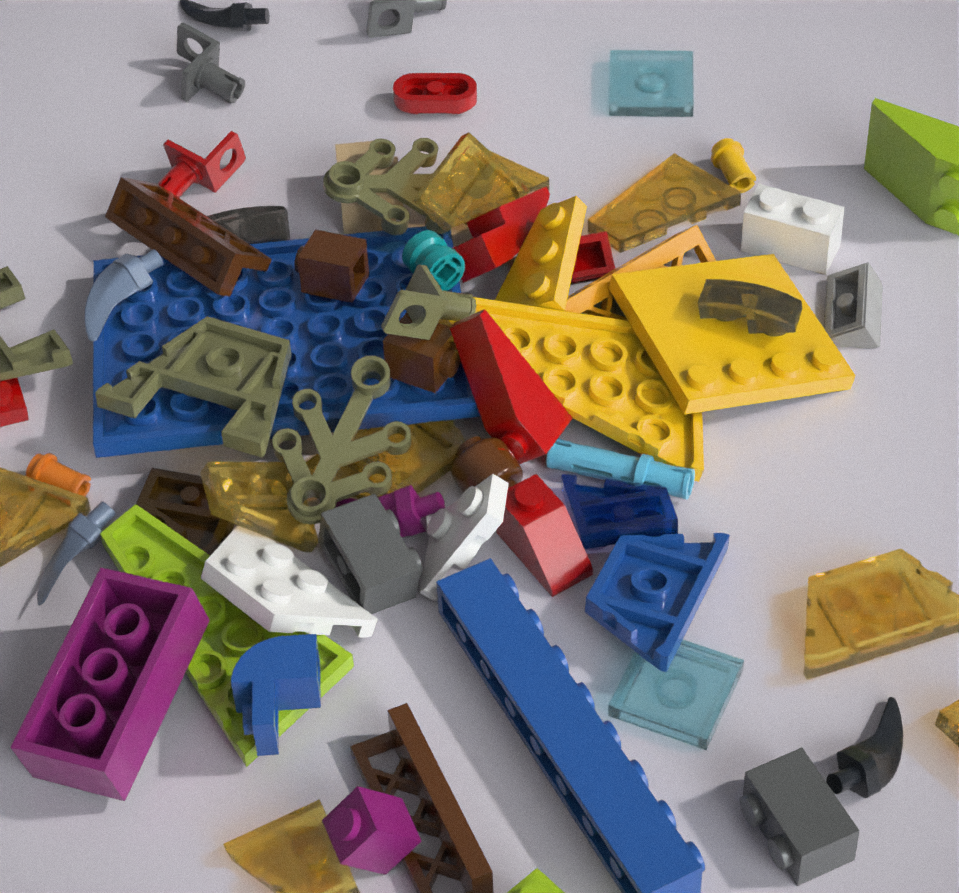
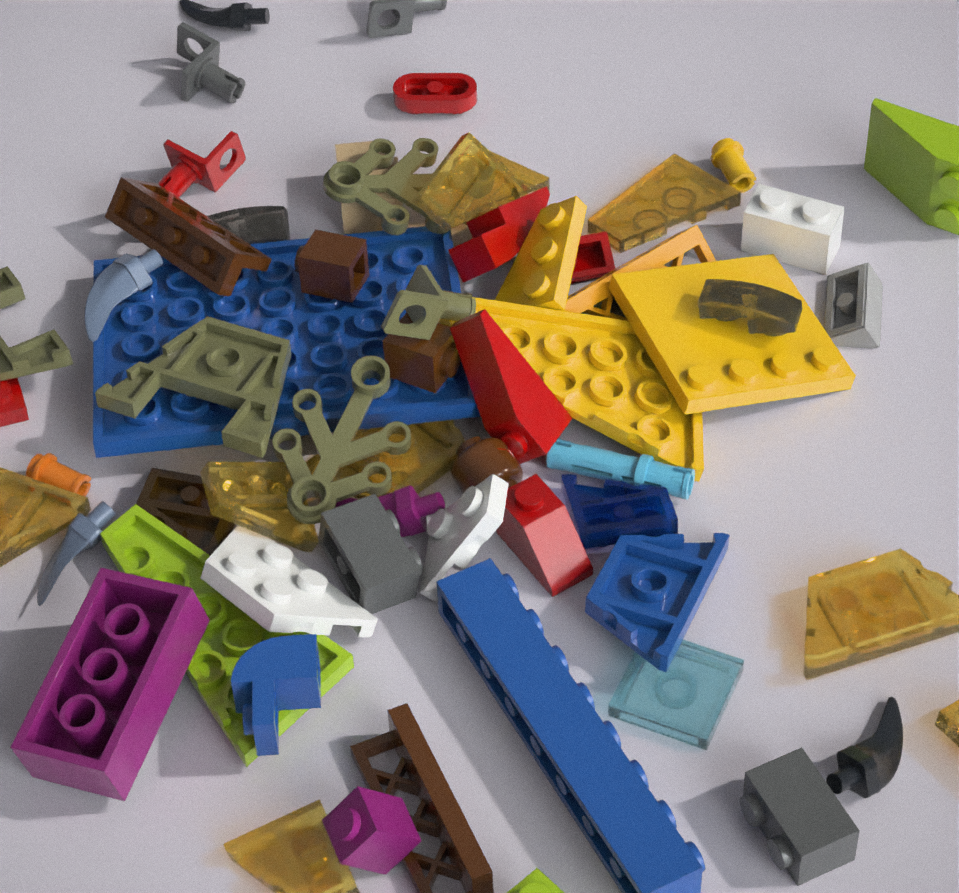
(442, 261): teal wheel -> none
(651, 83): clear light blue tile -> none

